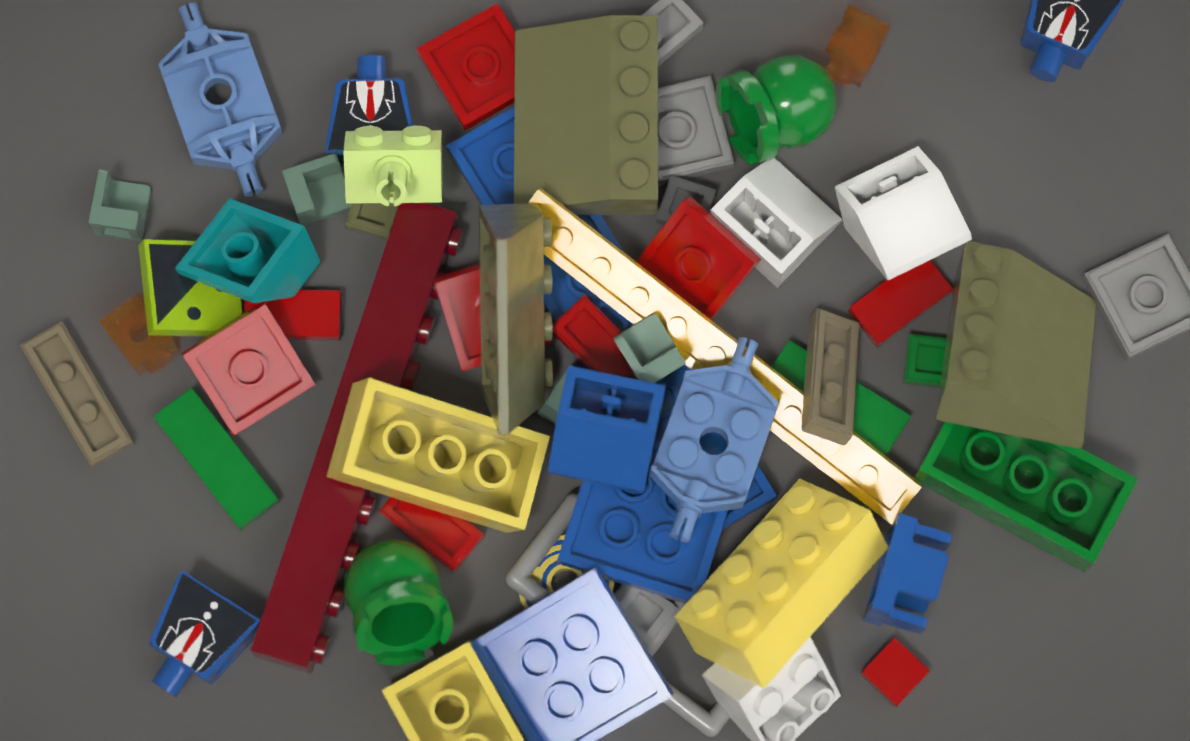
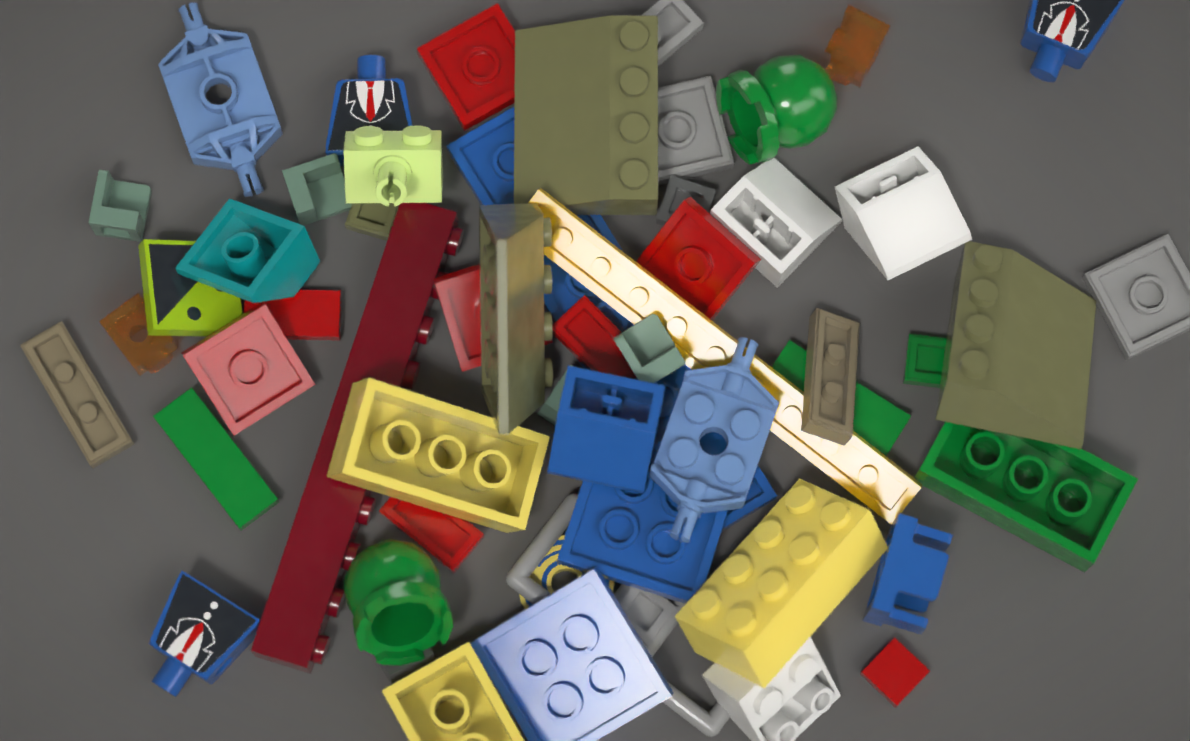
(899, 302): red tile -> none

